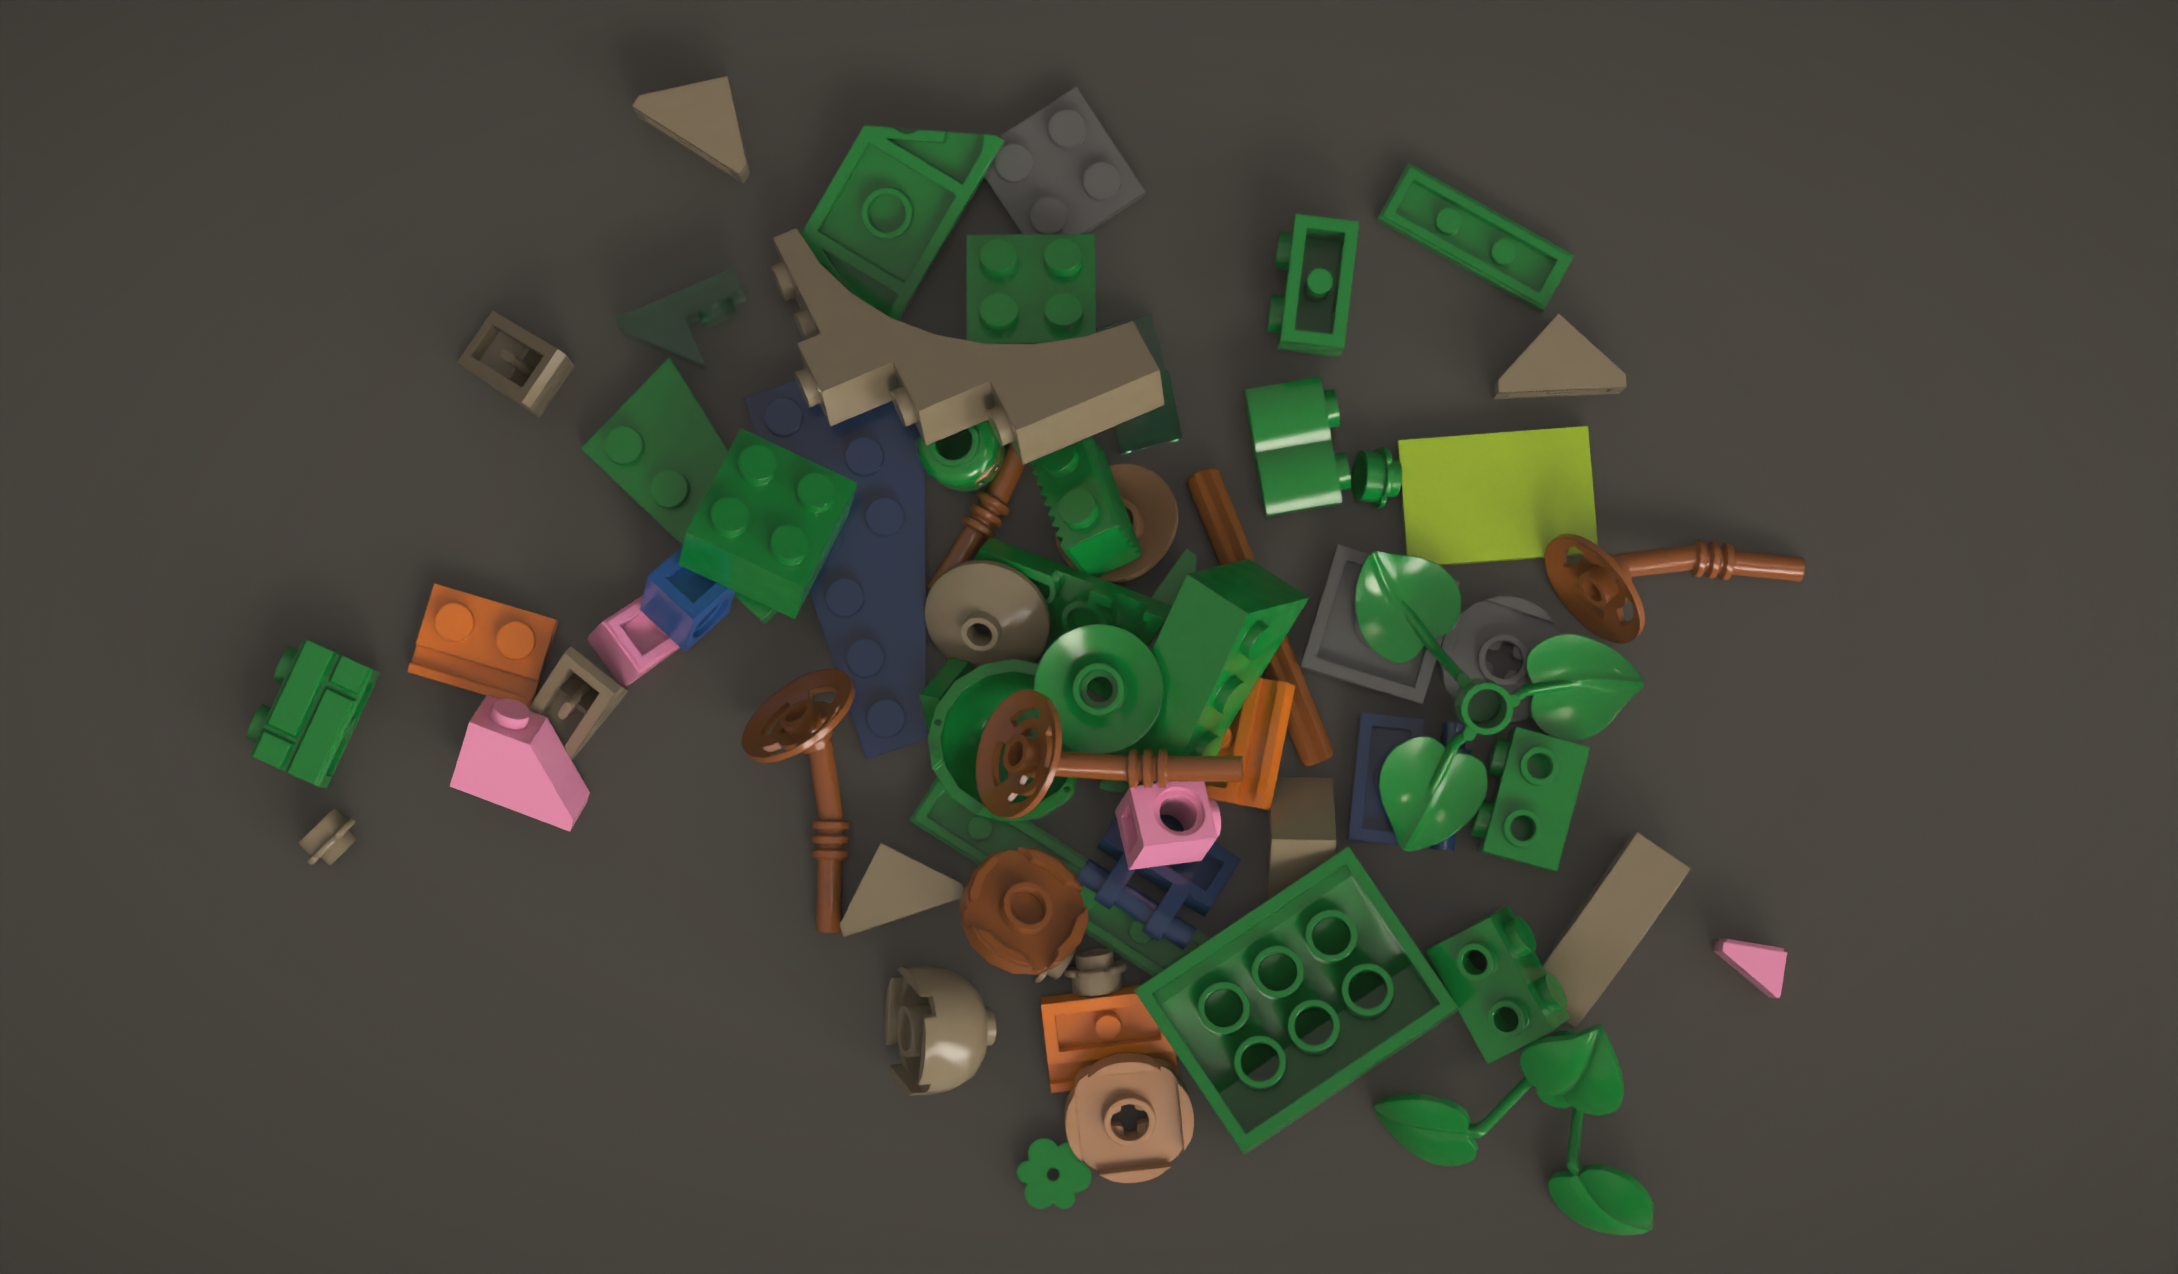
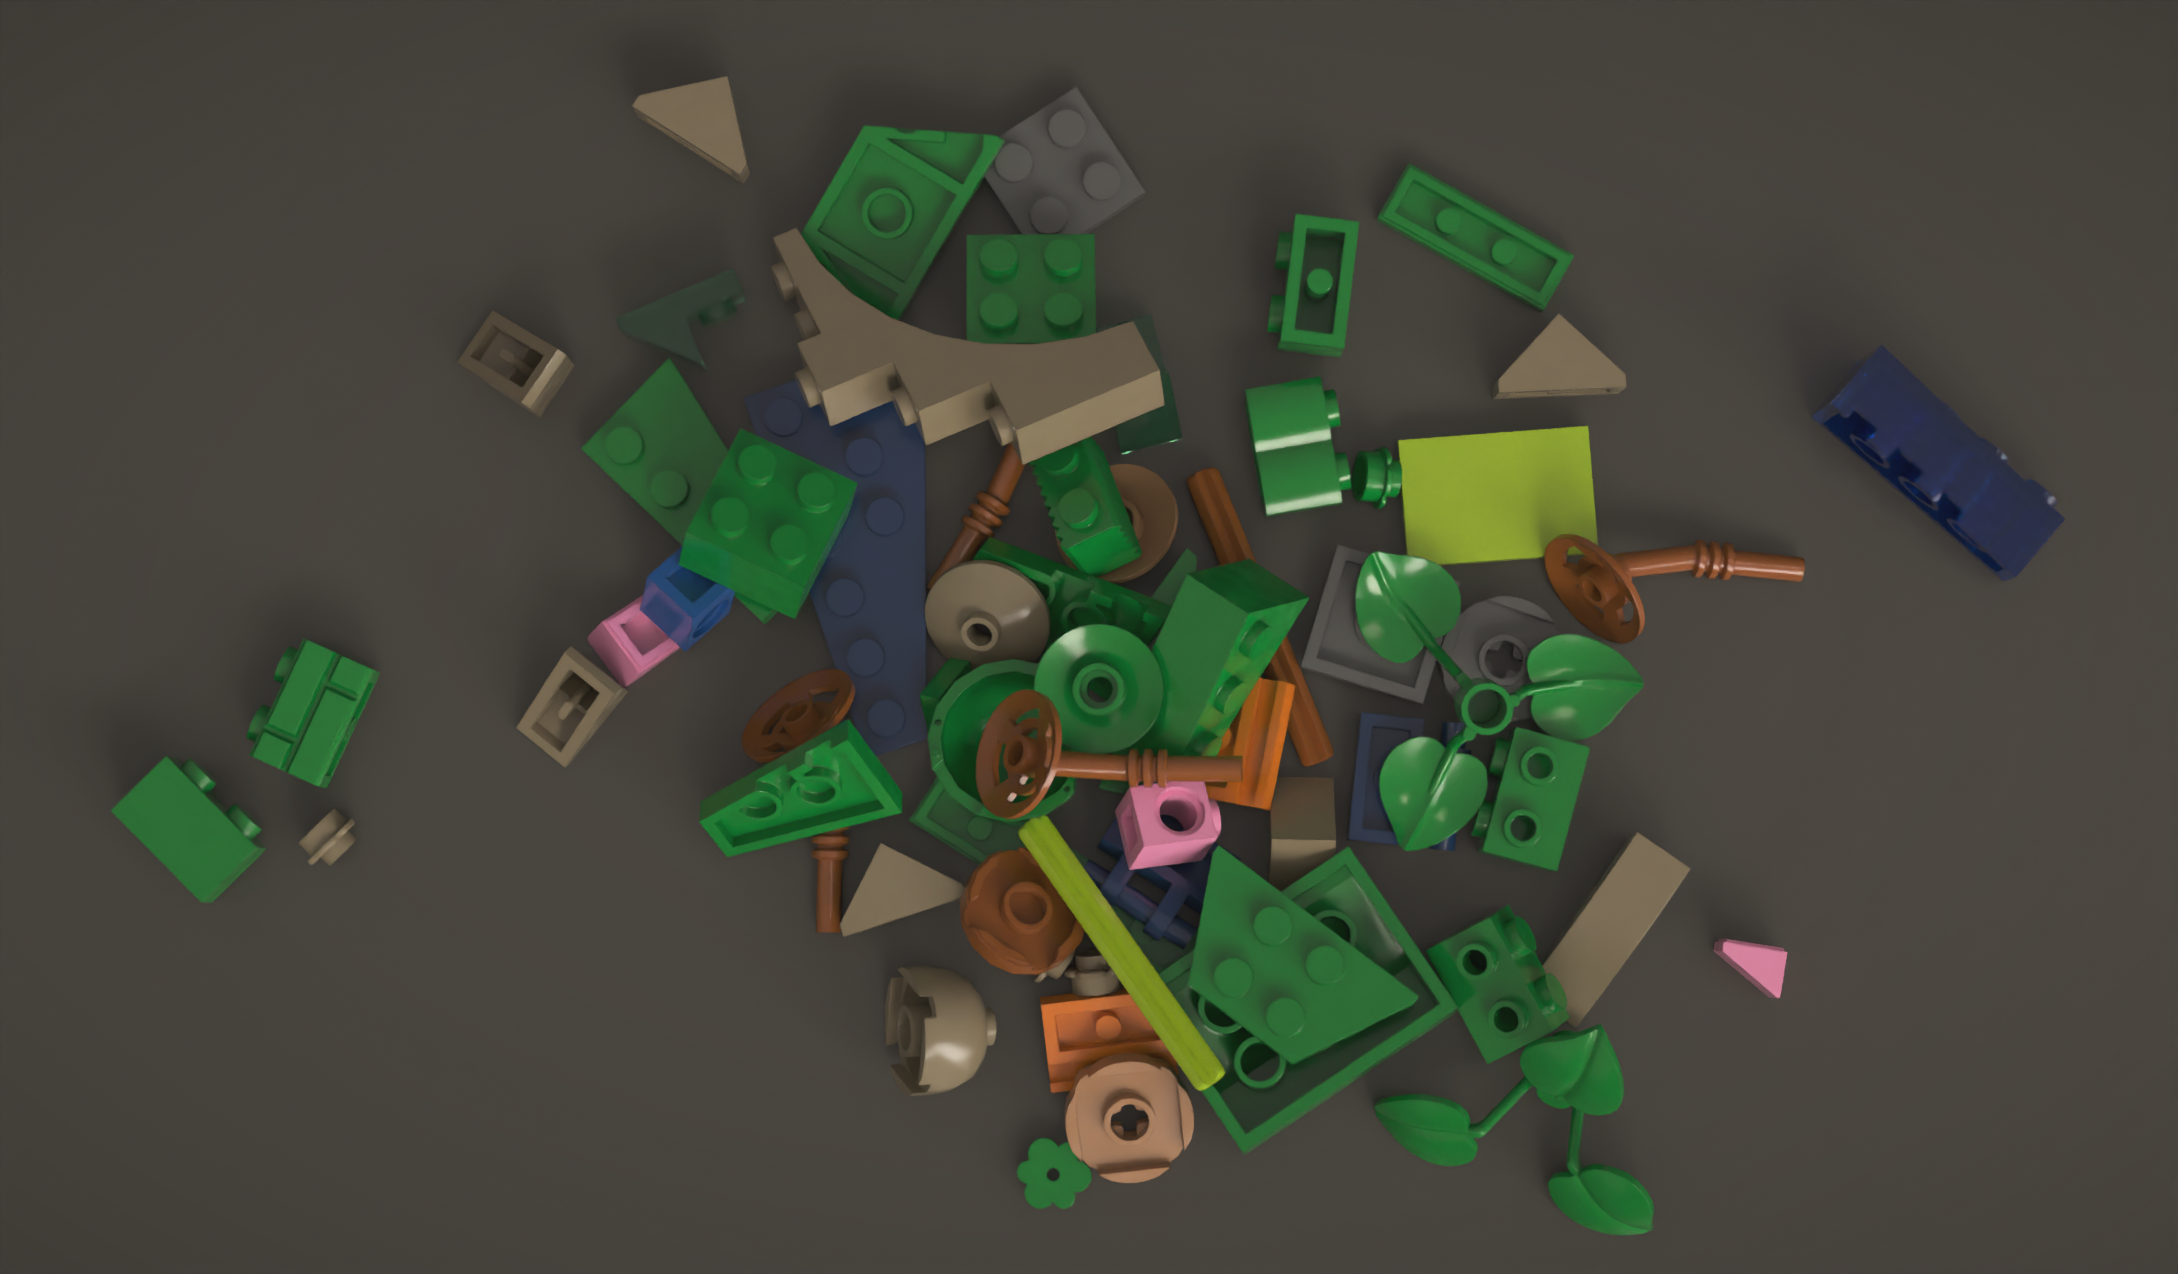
(191, 827): none -> green brick
(482, 645): orange plate -> none
(519, 764): bright pink slope -> none
(801, 794): none -> green wing
(963, 459): green head -> none
(1121, 952): none -> lime axle
(1283, 968): none -> green wing
(1939, 463): none -> clear blue wedge

